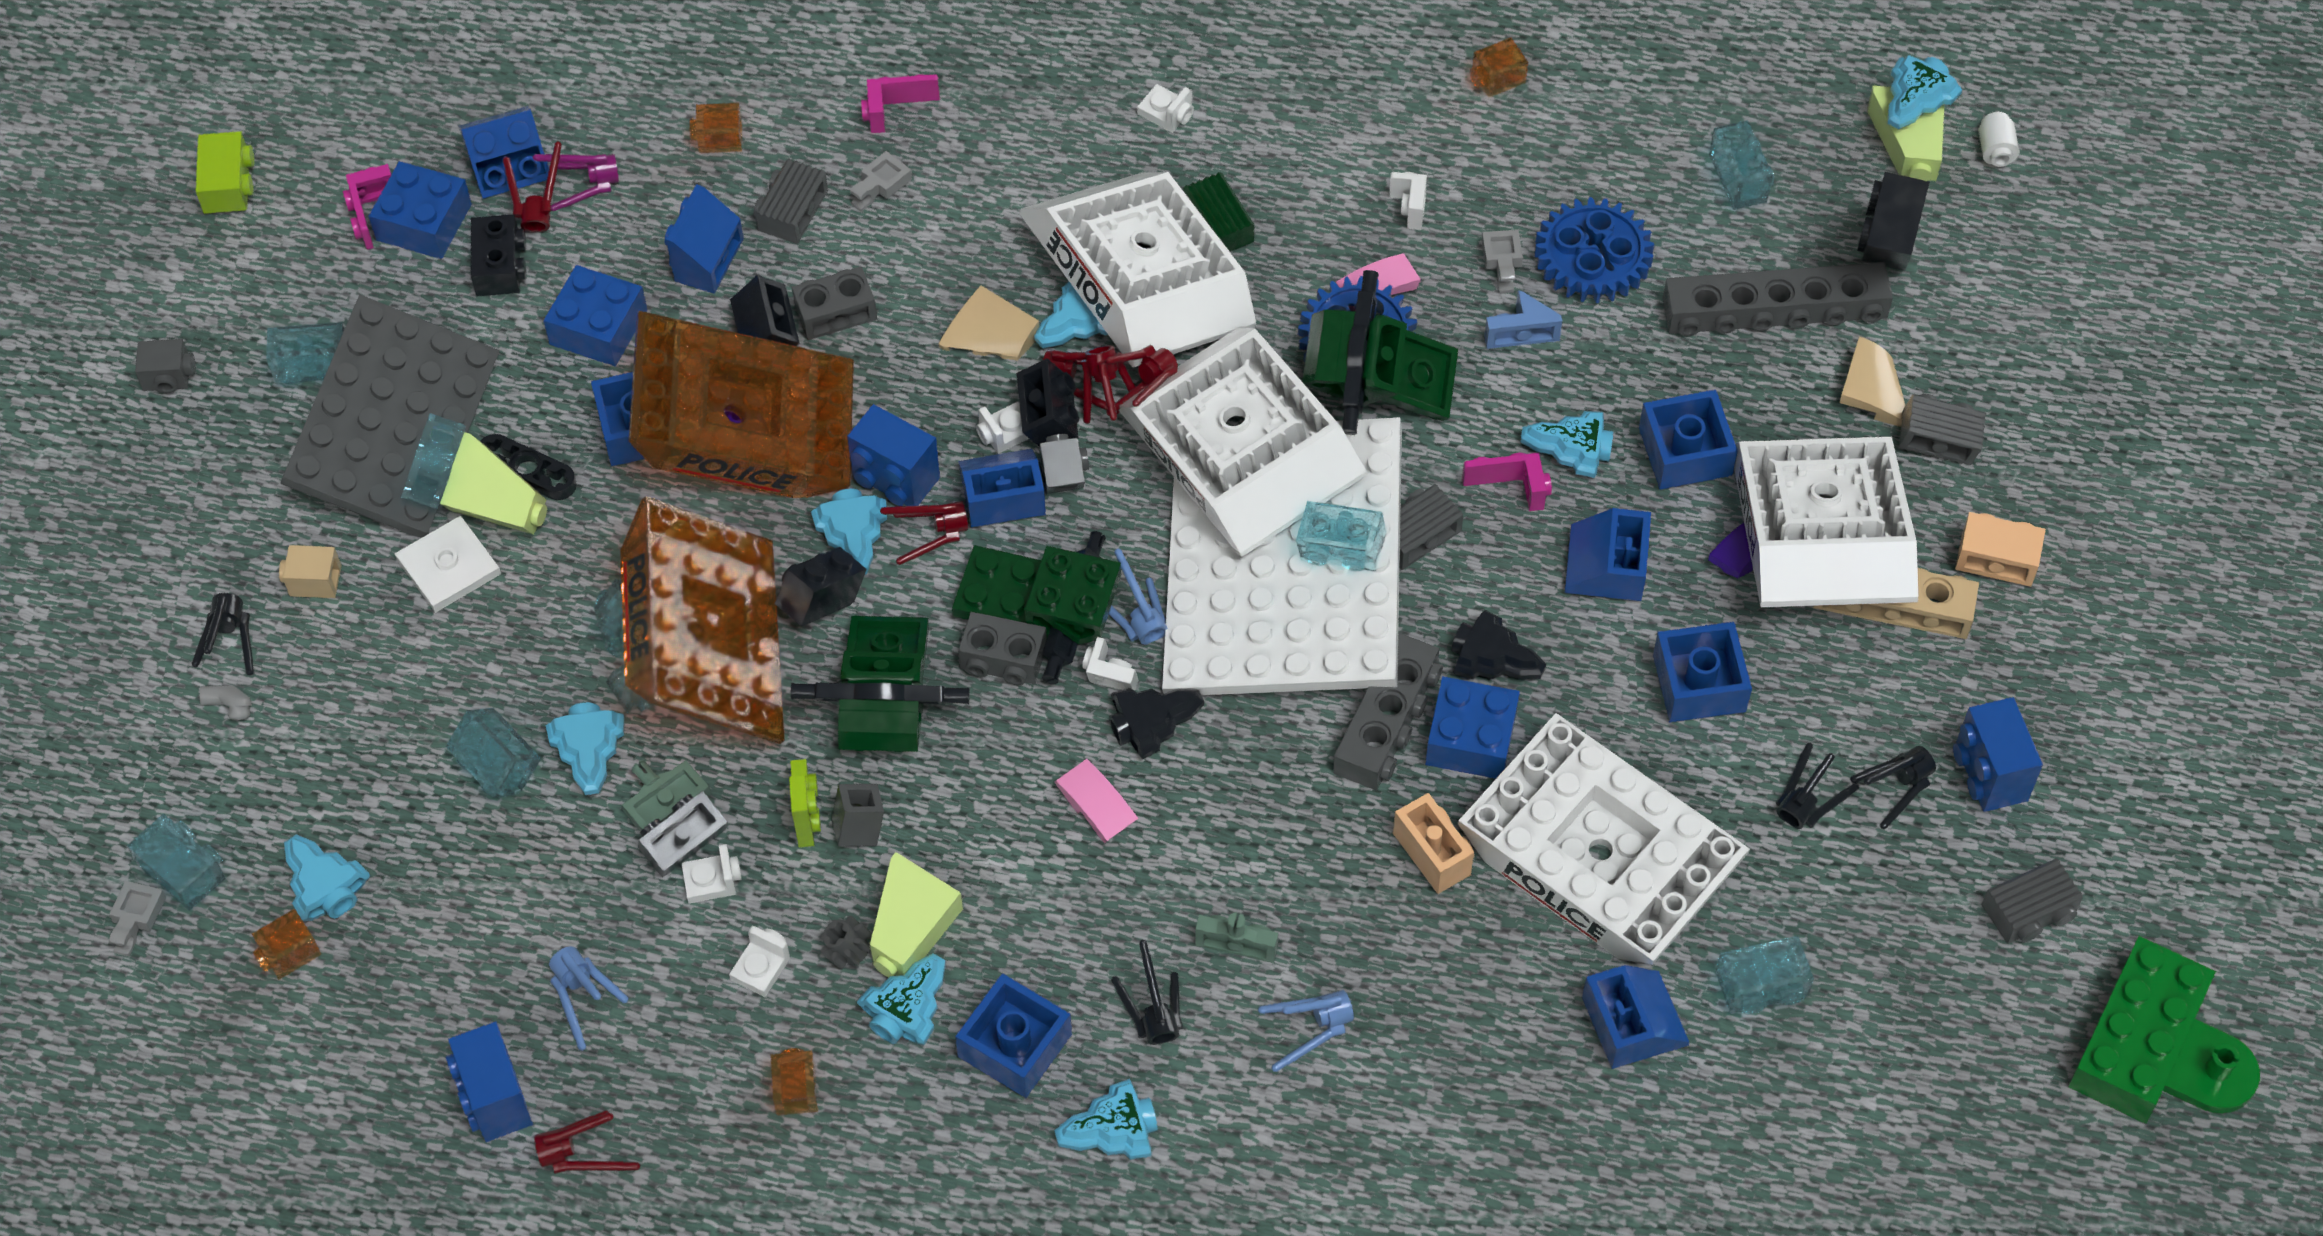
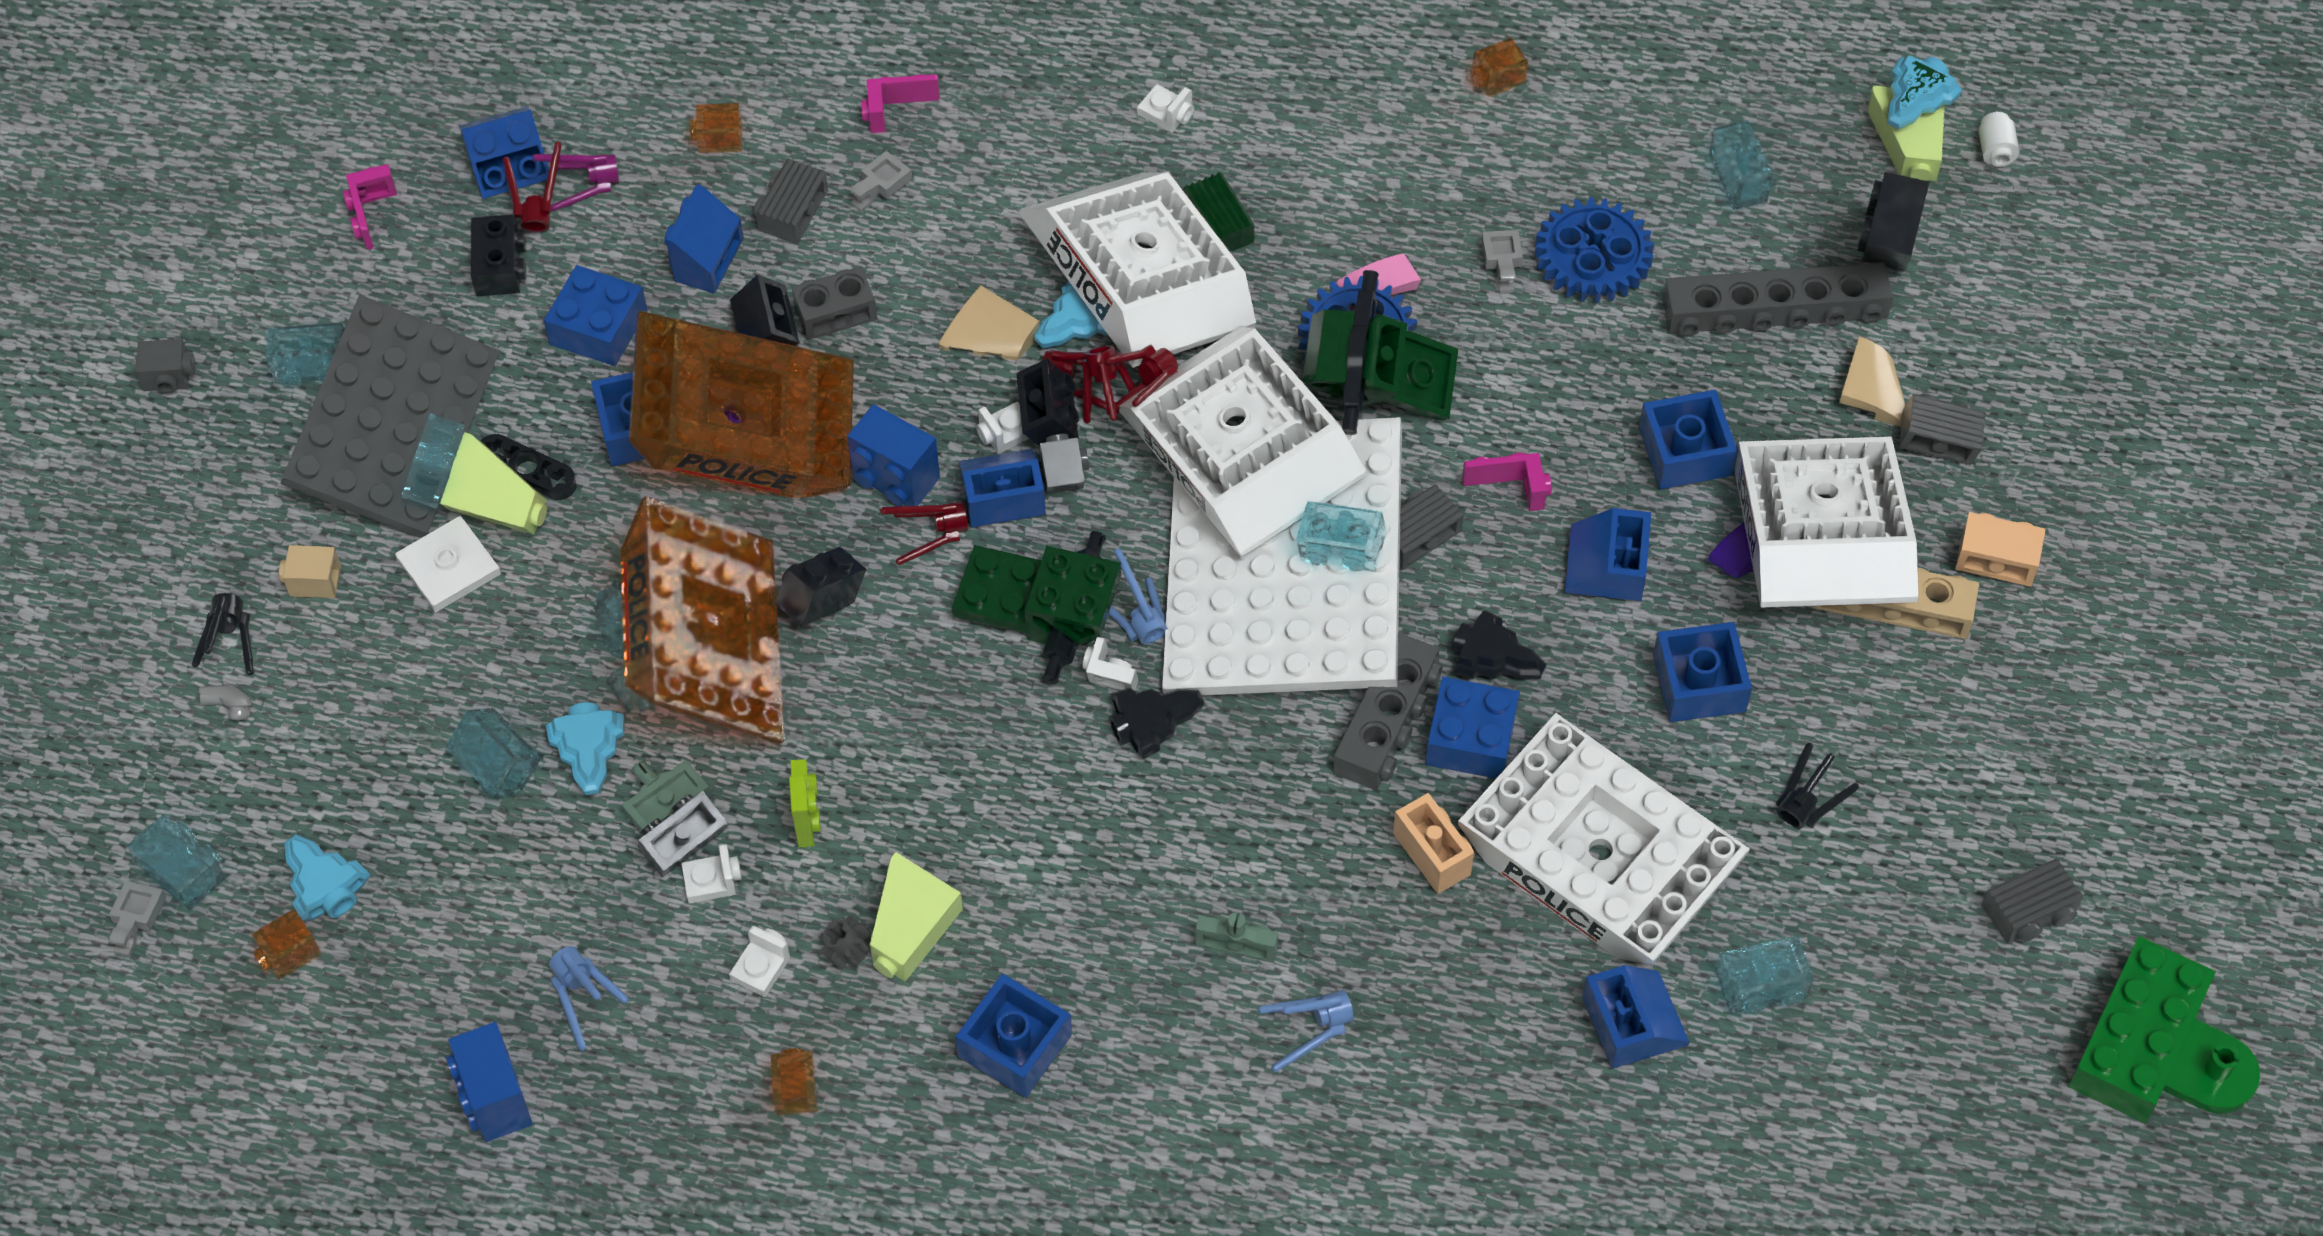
(223, 172): lime brick -> none
(420, 210): blue brick -> none
(556, 1146): dark red plant -> none
(851, 523): medium azure rock -> none
(857, 815): dark grey brick -> none
(882, 685): dark green piece -> none
(906, 1002): medium azure rock -> none
(1006, 640): dark grey brick -> none
(1096, 799): bright pink slope -> none
(1112, 1124): medium azure rock -> none
(1159, 1022): black plant -> none
(1412, 191): white bracket -> none
(1529, 325): medium blue slope -> none
(1572, 441): medium azure rock -> none
(1908, 768): black plant -> none
(1997, 754): blue brick -> none

